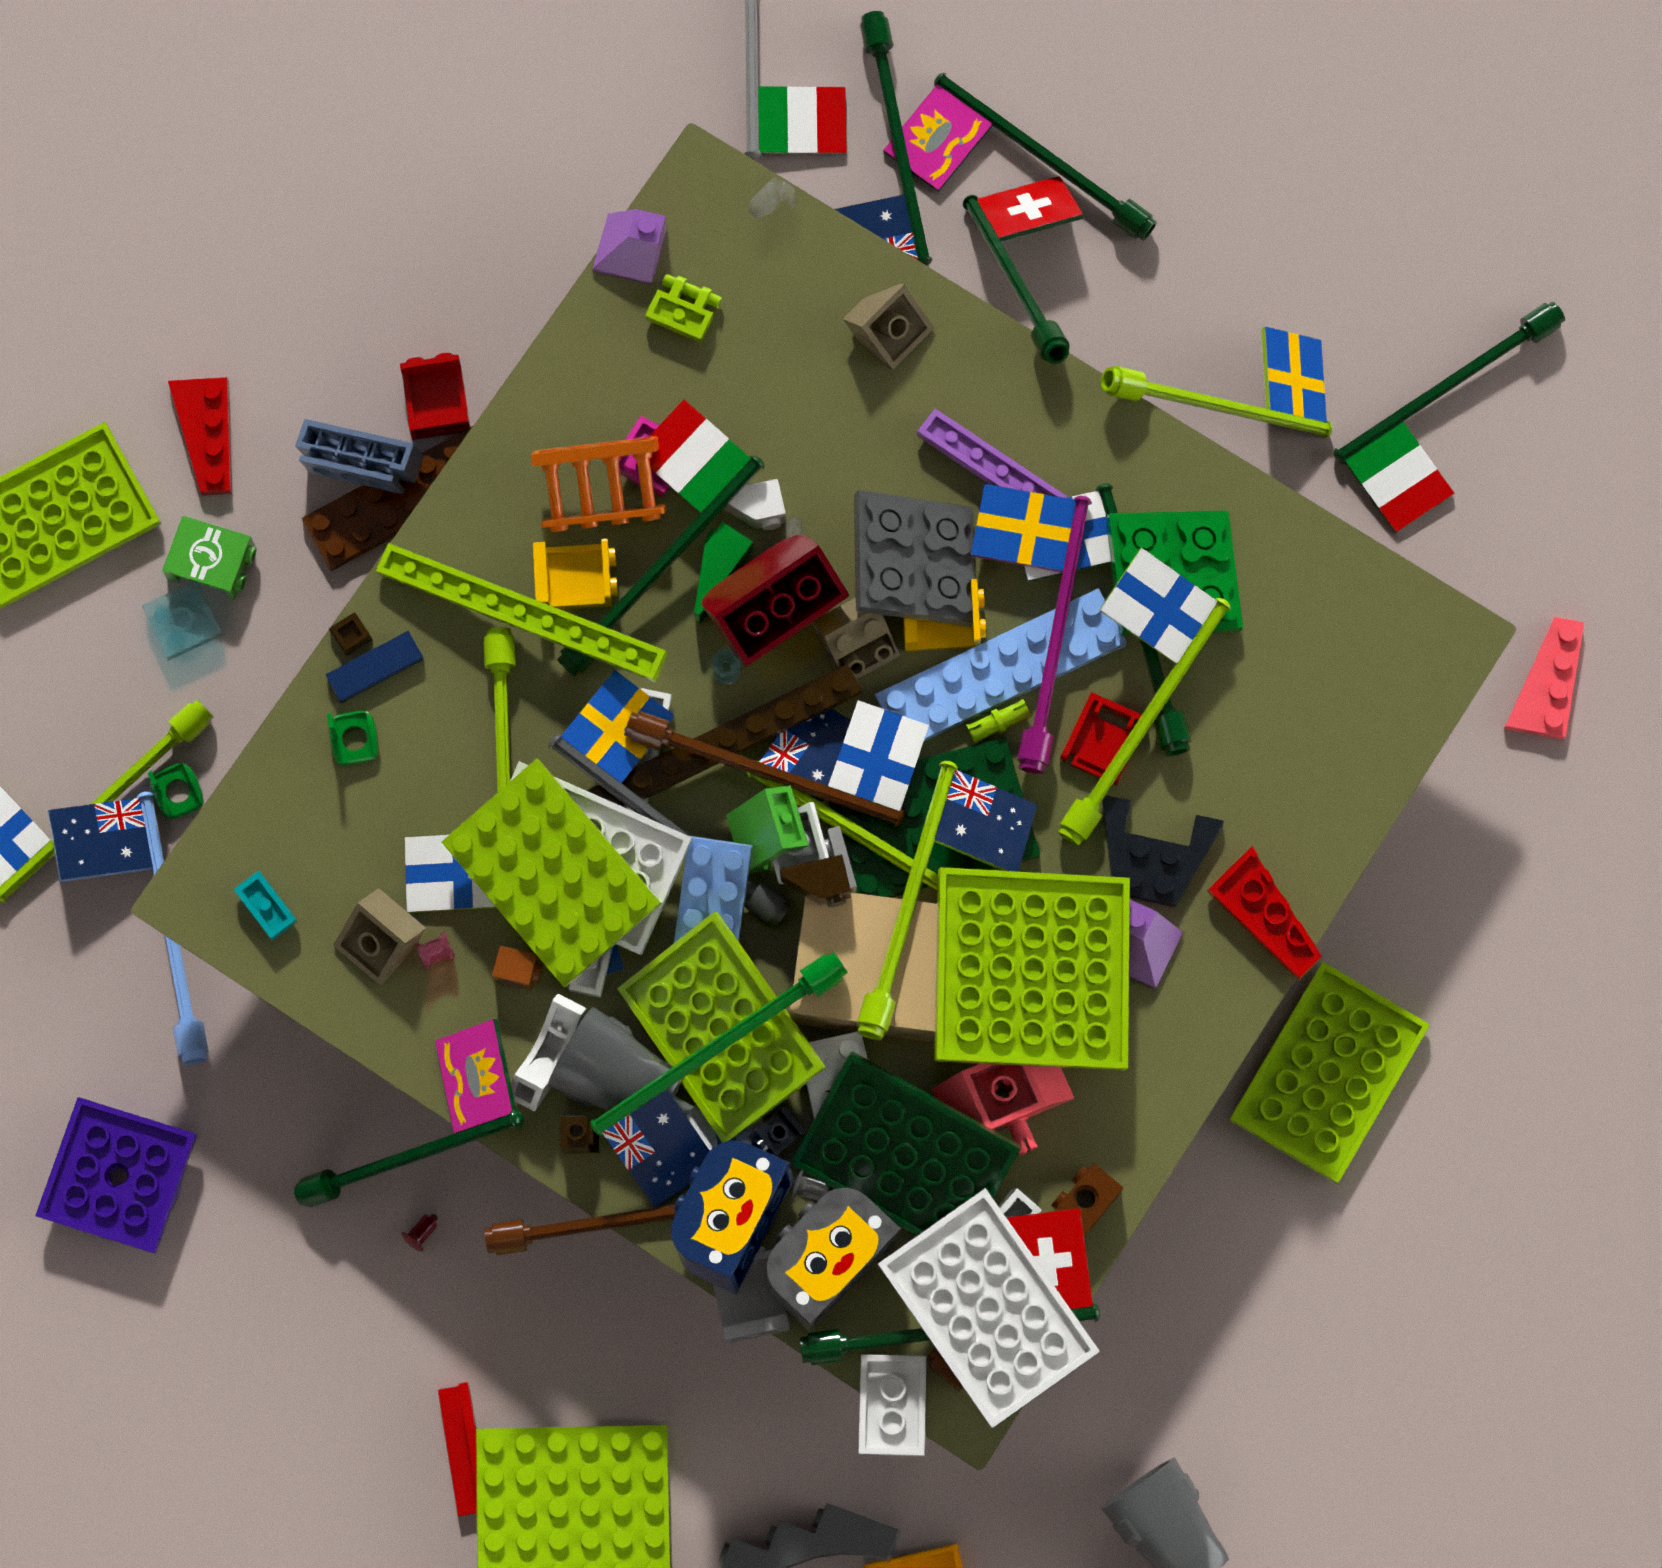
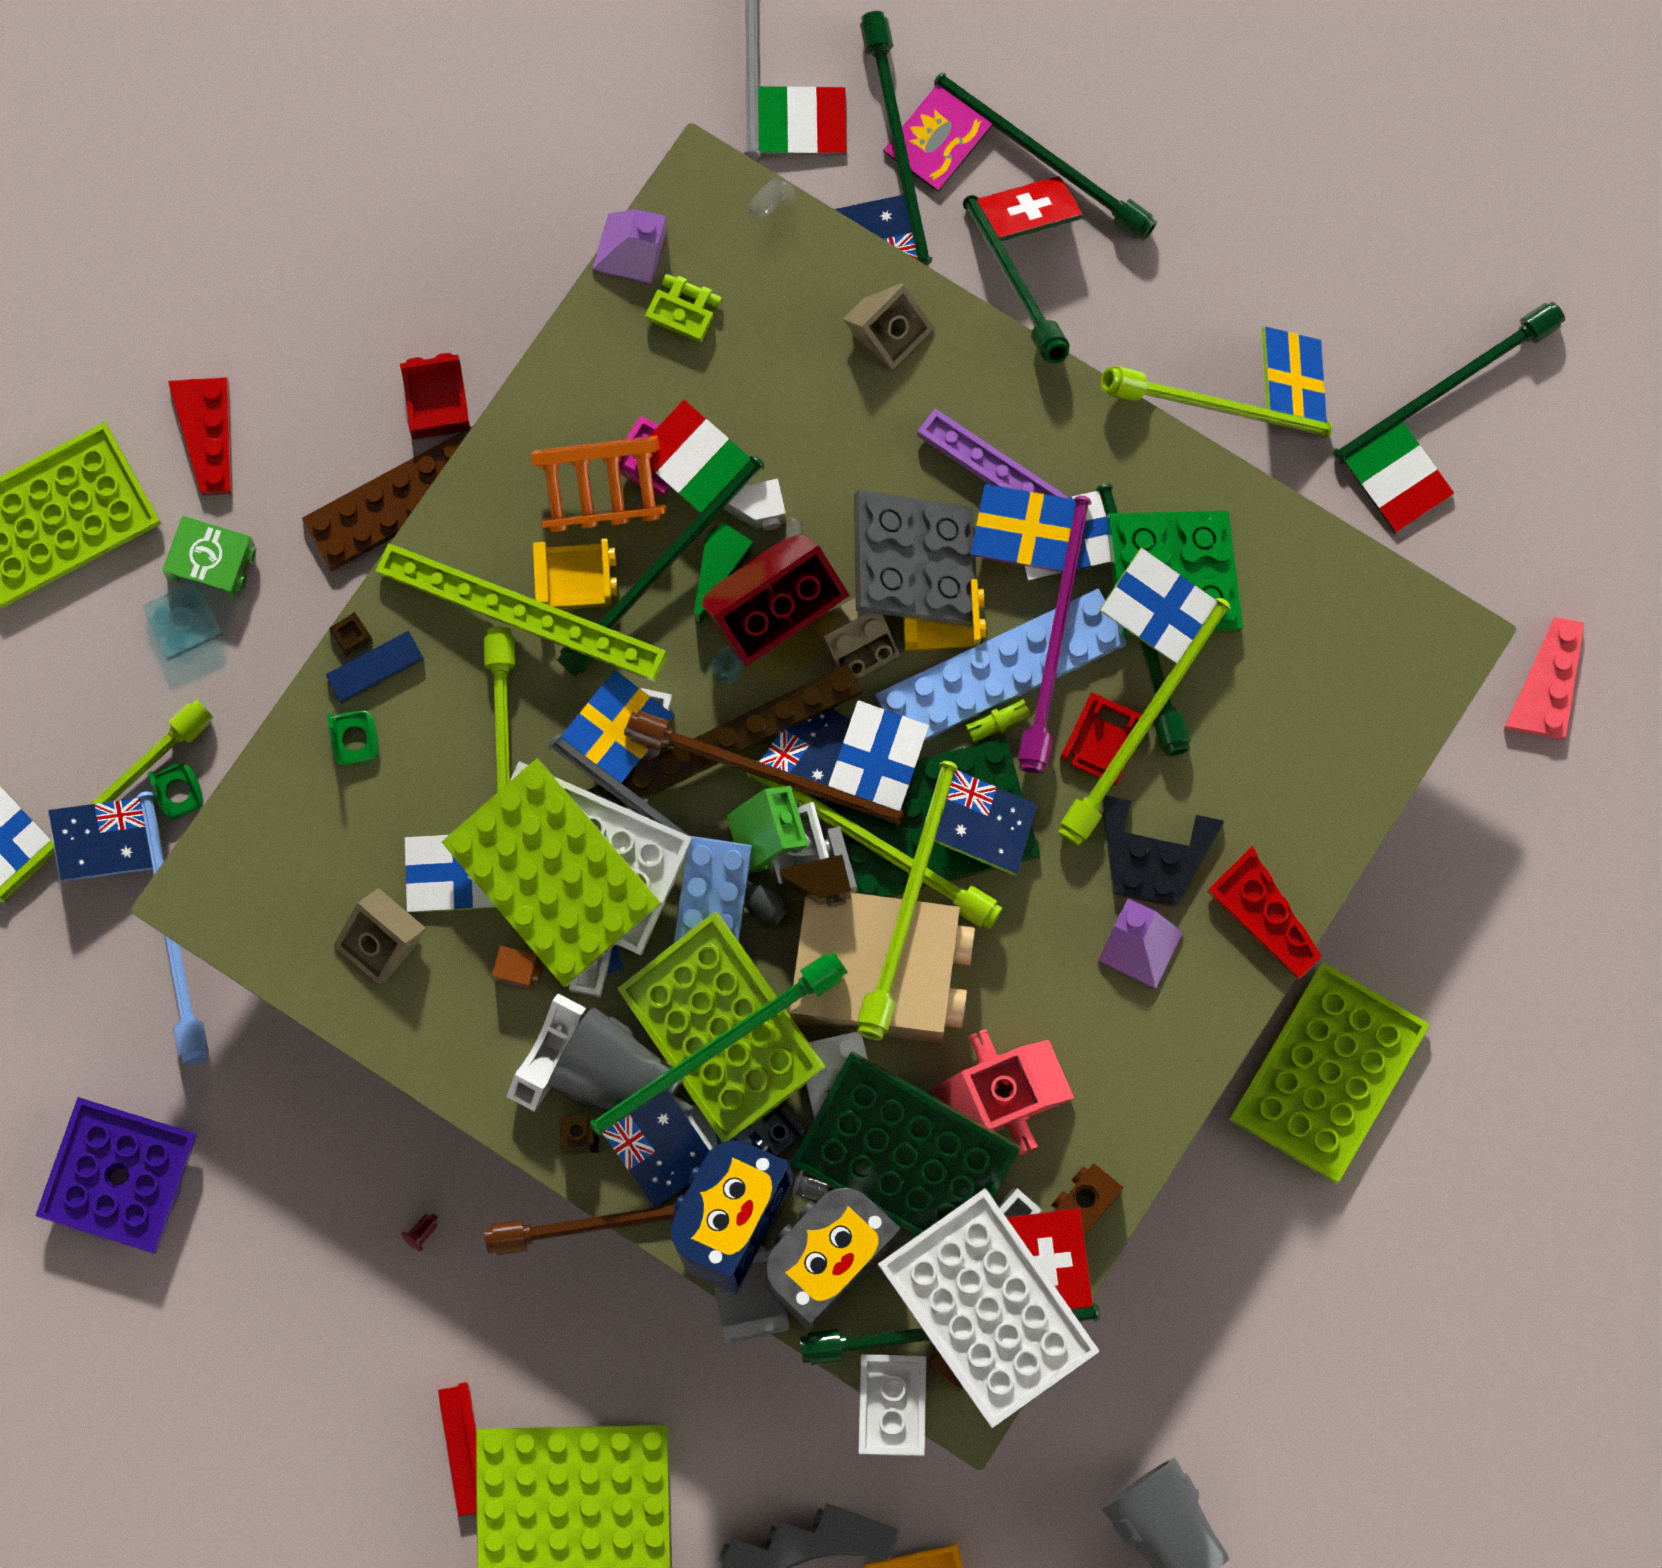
(265, 905): teal plate -> none
(358, 456): sand blue brick -> none
(435, 950): clear pink bush -> none
(478, 1104): flag -> none
(1032, 969): lime plate -> none

